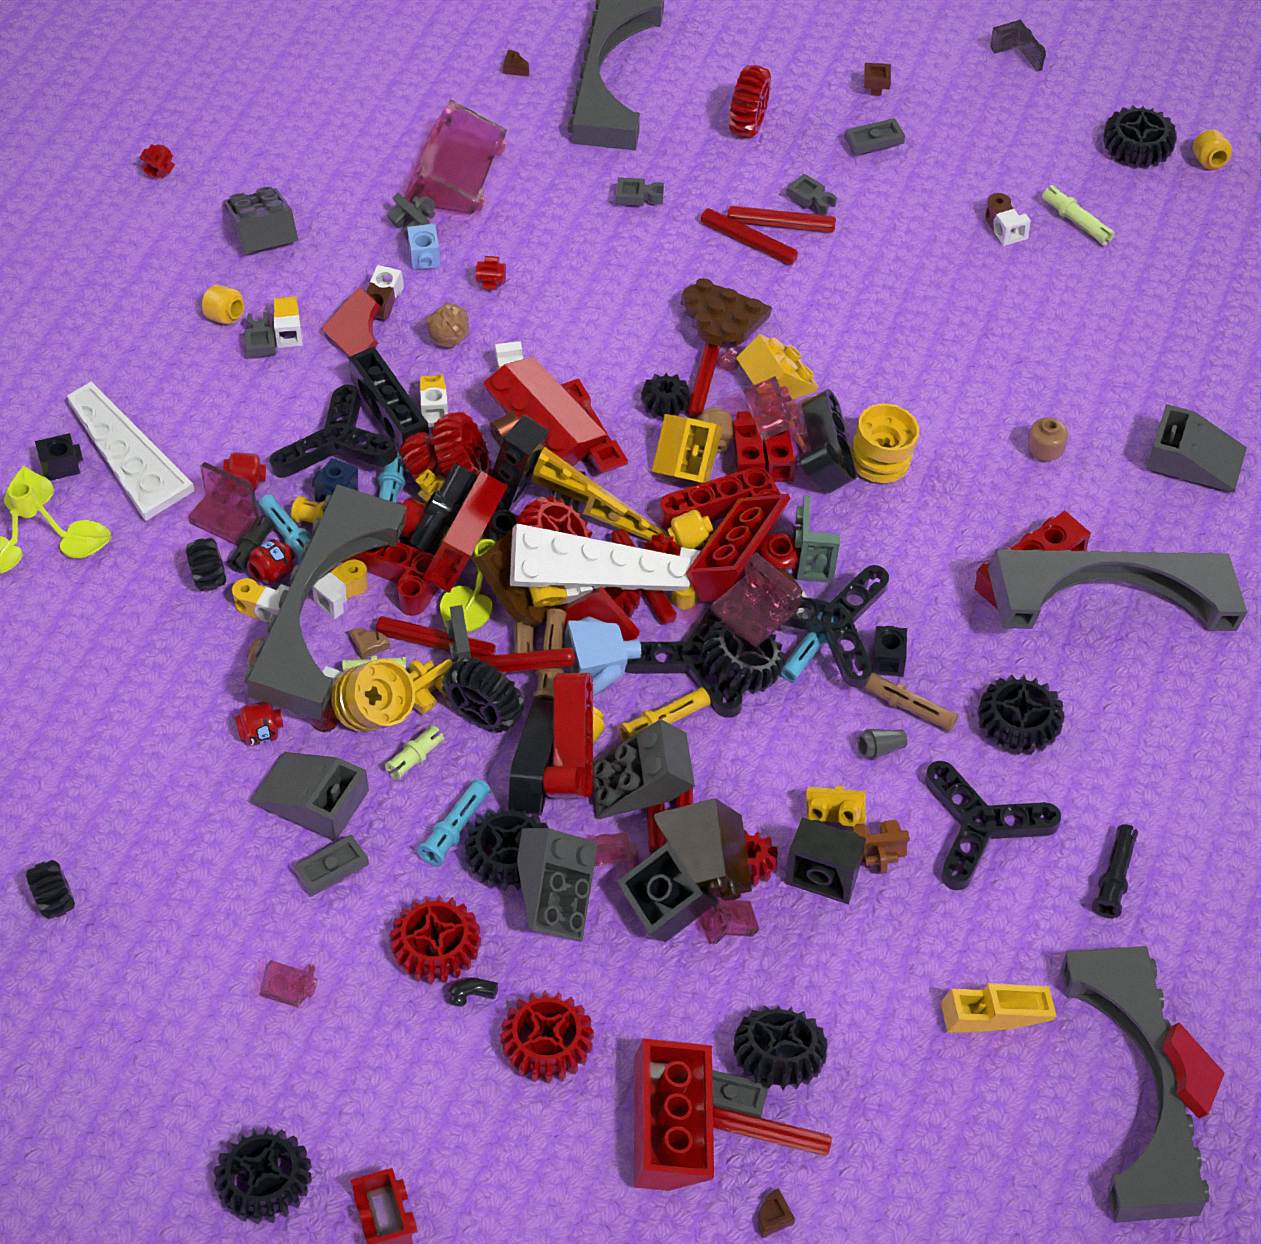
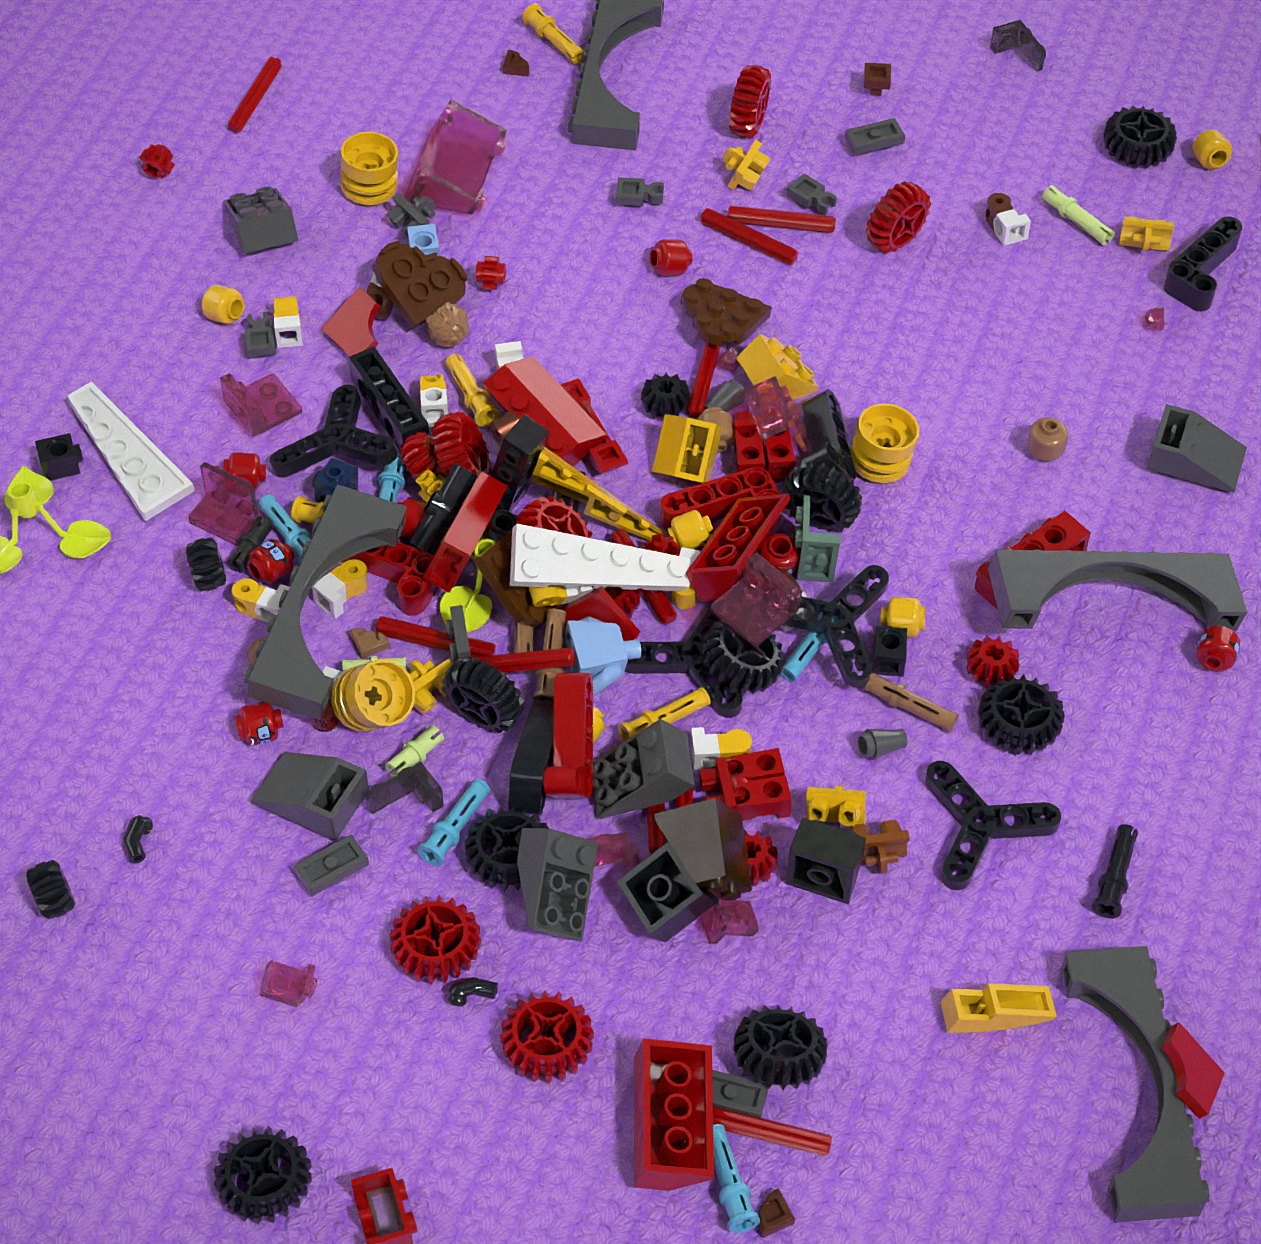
(136, 828): none -> black arm
(254, 94): none -> red axle
(259, 403): none -> clear pink bracket
(369, 168): none -> yellow wheel
(410, 779): none -> clear smoke bracket
(418, 281): none -> reddish brown plate
(475, 397): none -> yellow pin
(546, 27): none -> yellow pin
(670, 257): none -> red head
(708, 747): none -> leg
(727, 396): none -> dark grey cone
(733, 1192): none -> medium azure pin
(735, 159): none -> yellow hips
(750, 784): none -> red hips
(833, 497): none -> black gear
(898, 217): none -> red gear
(905, 613): none -> yellow head
(992, 660): none -> red gear
(1146, 233): none -> yellow hips
(1155, 318): none -> clear pink hinge
(1189, 273): none -> black beam
(1218, 648): none -> red head

